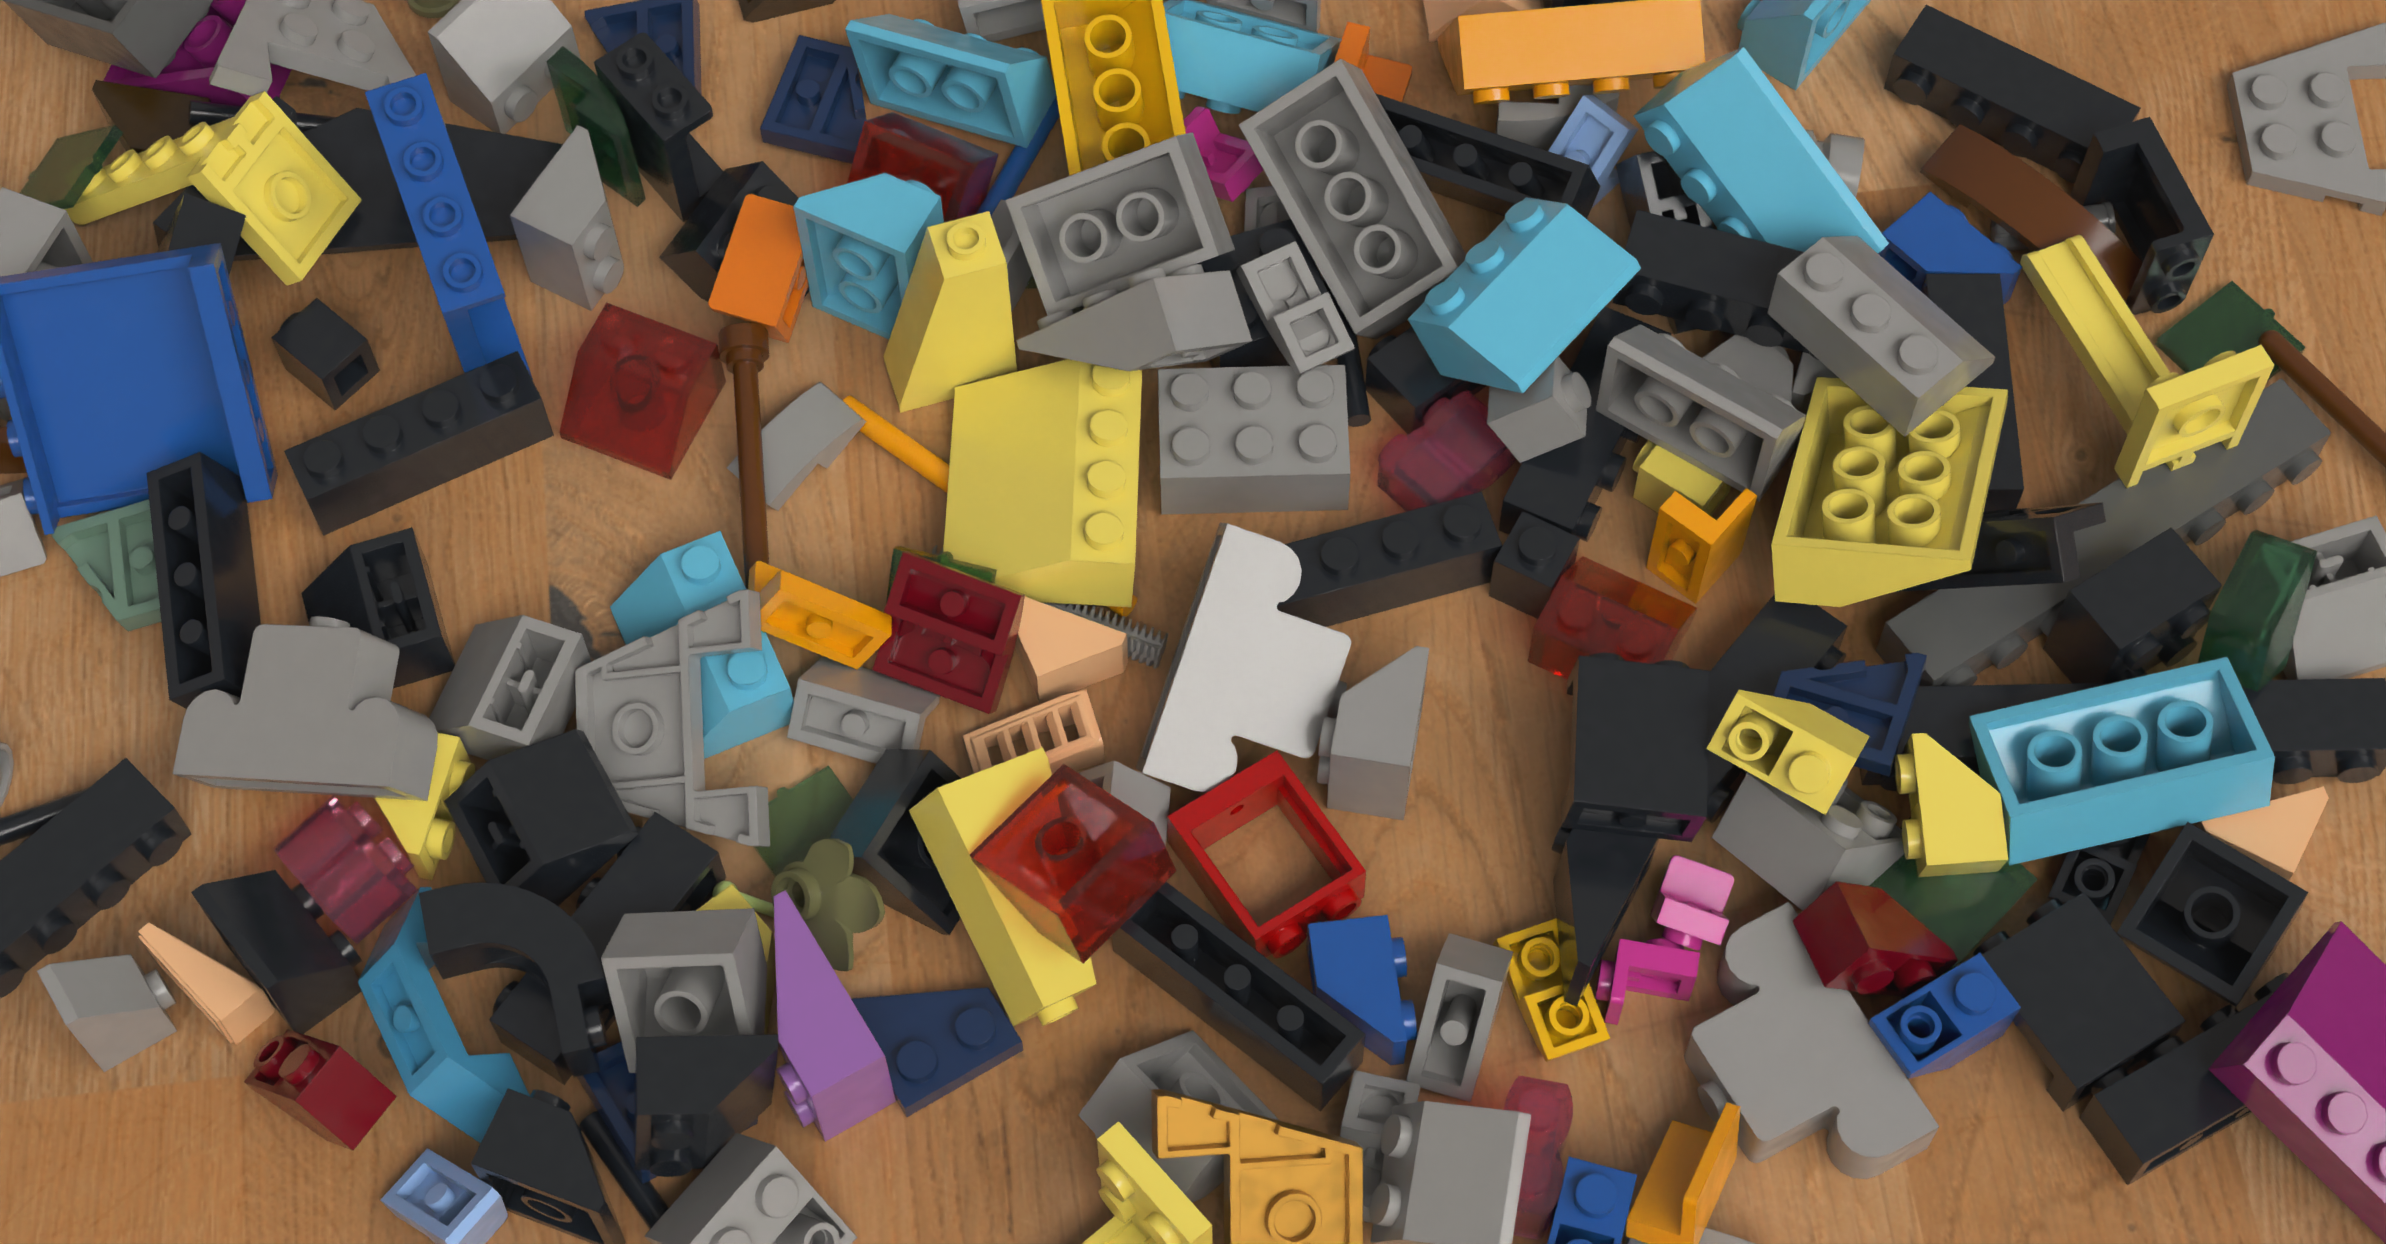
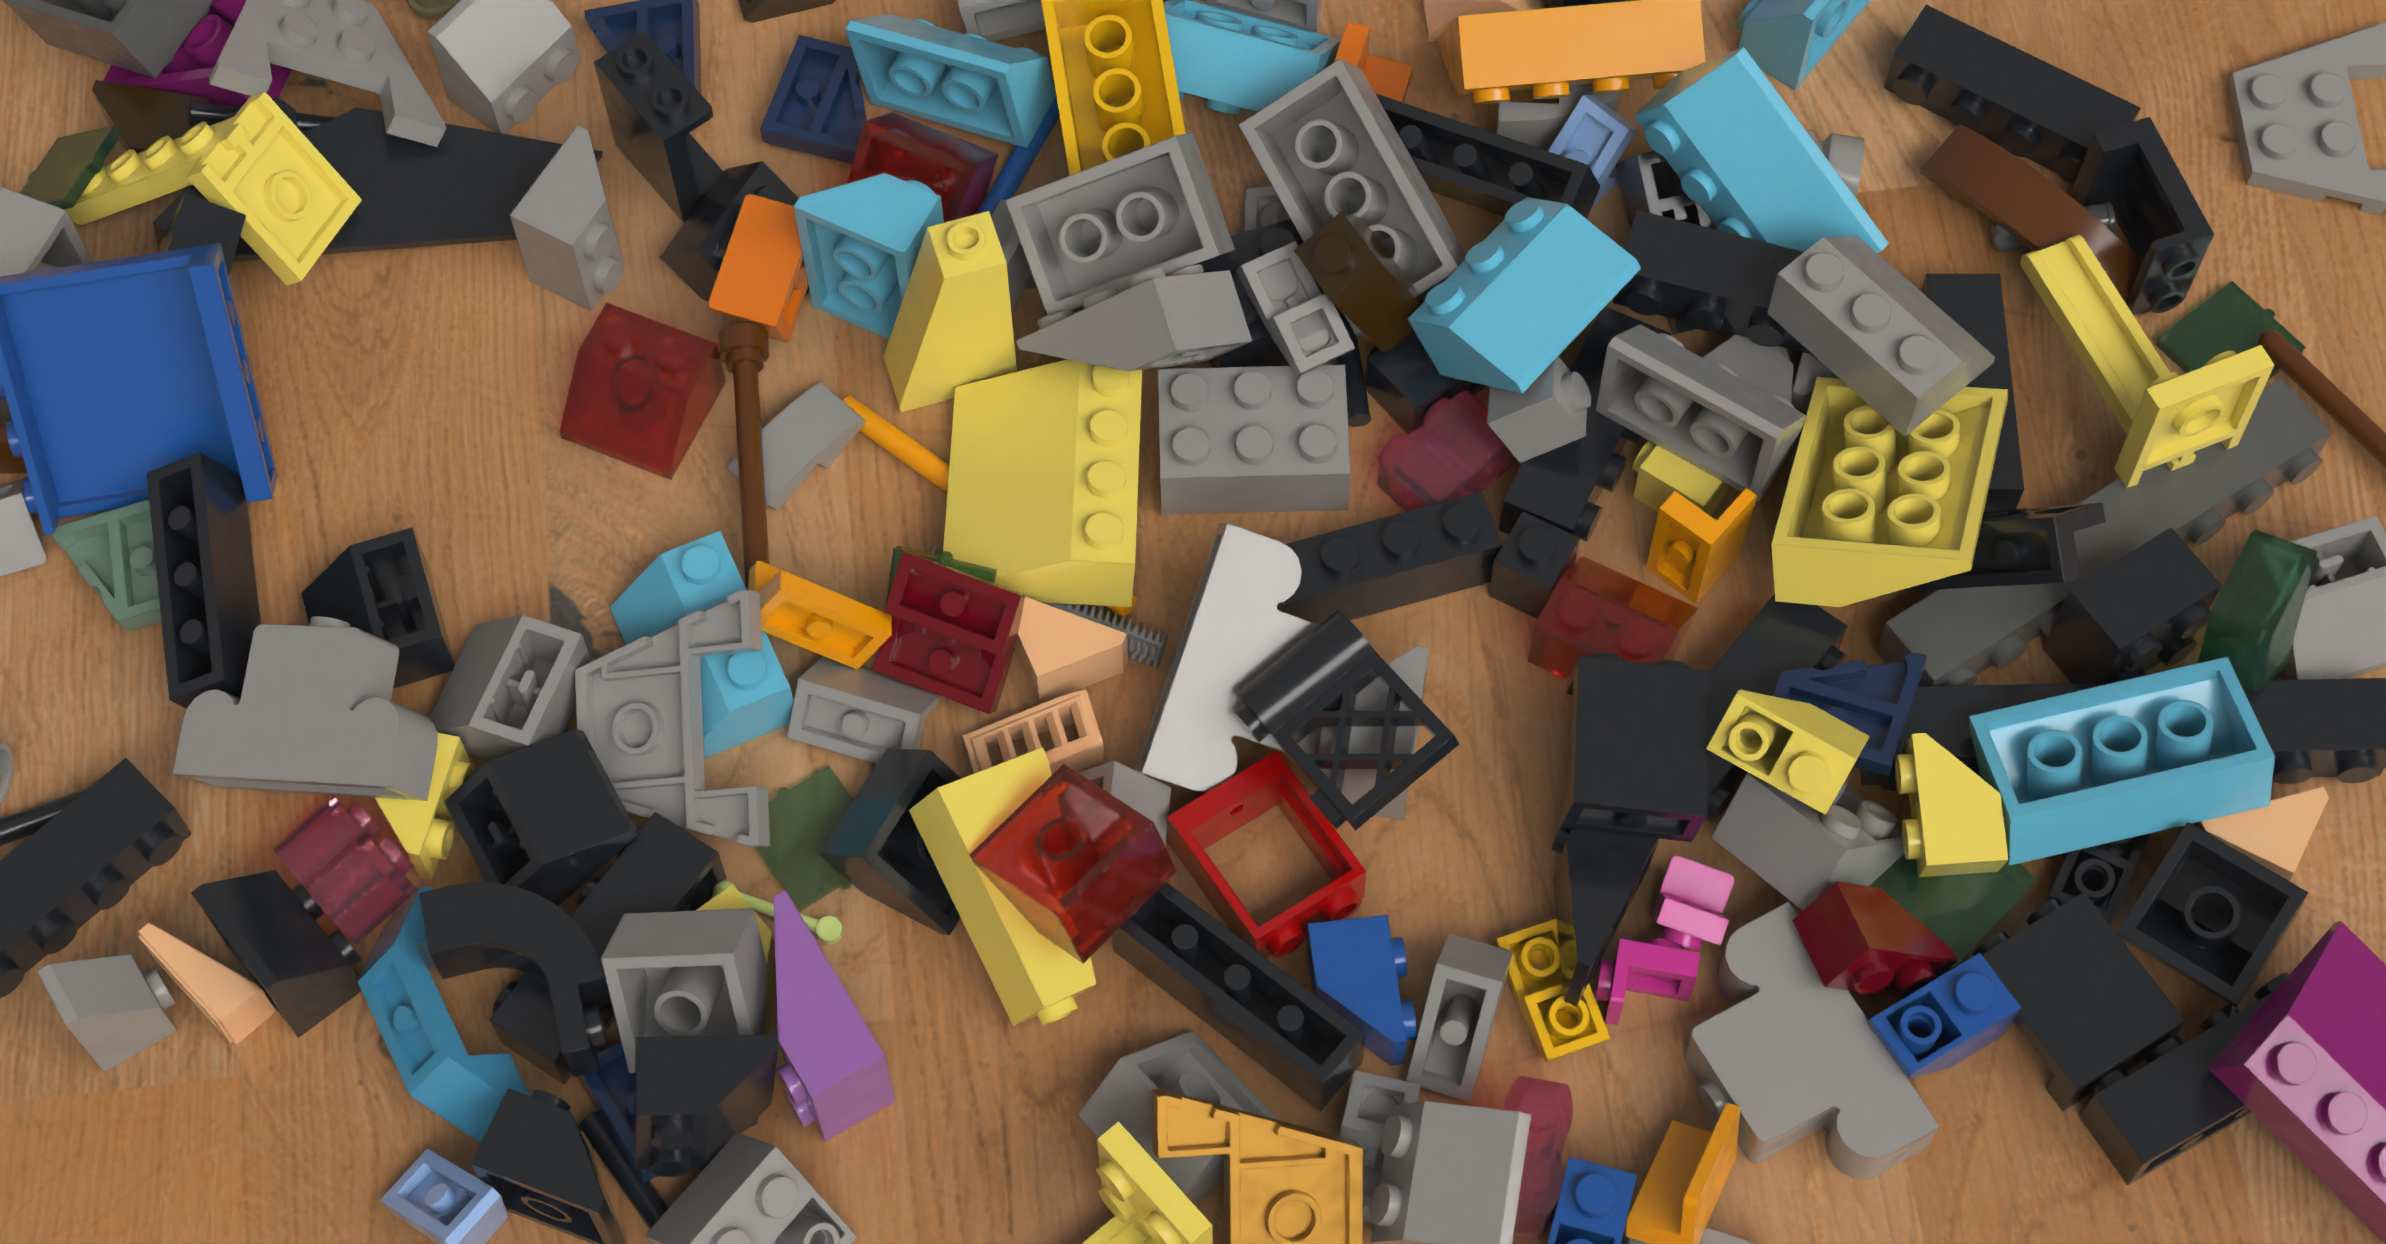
(320, 1087): dark red slope -> none
(325, 353): black brick -> none
(420, 442): black brick -> none
(444, 221): blue panel -> none
(589, 104): clear green slope -> none
(831, 898): olive plate -> none
(938, 1040): dark blue wing -> none
(1226, 158): dark pink bracket -> none
(1307, 690): none -> black piece
(1361, 279): none -> dark brown slope
(1942, 241): blue slope -> none

